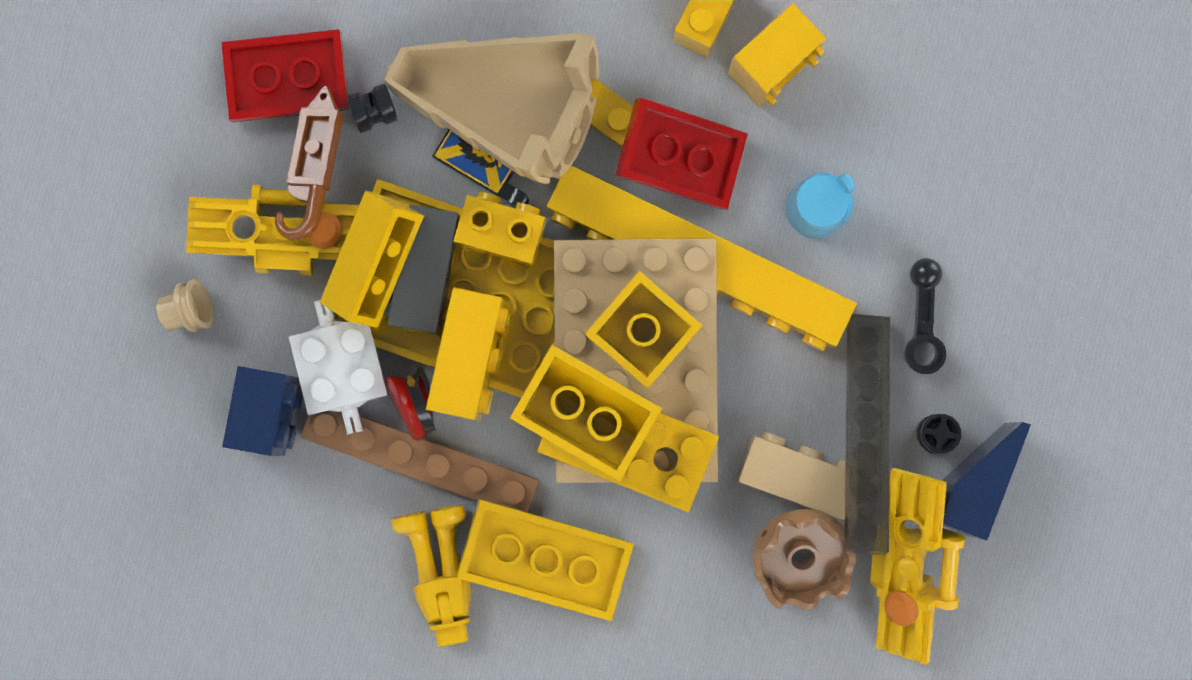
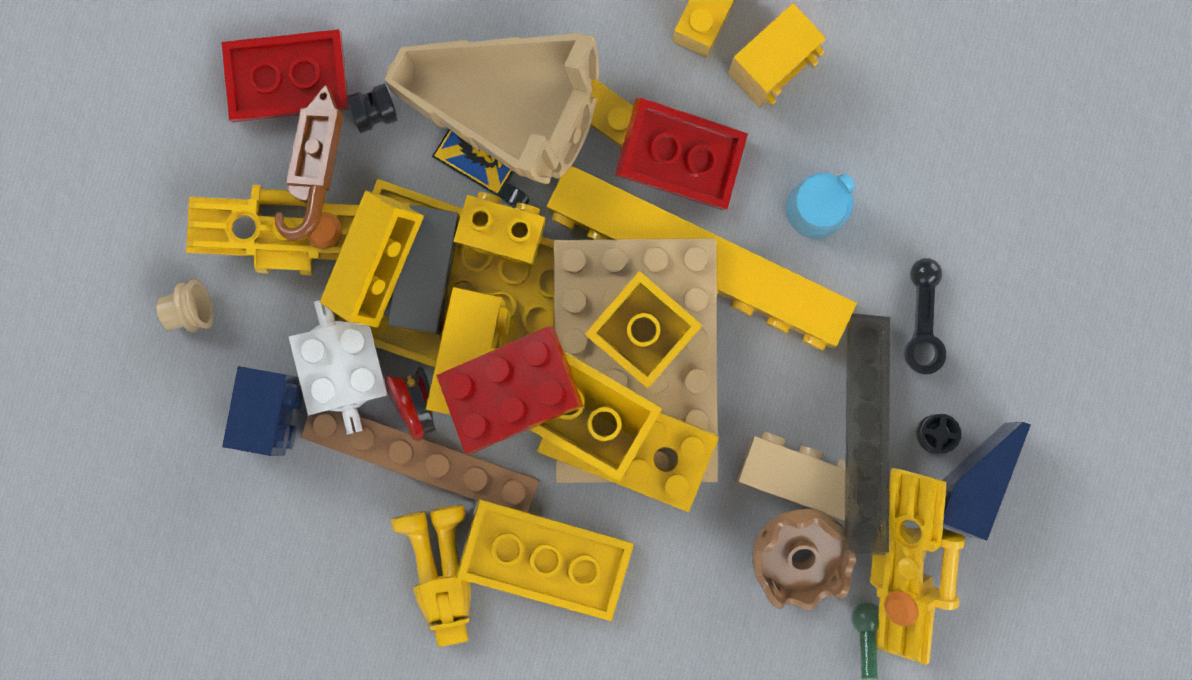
(509, 390): none -> red plate
(866, 622): none -> clear green bar

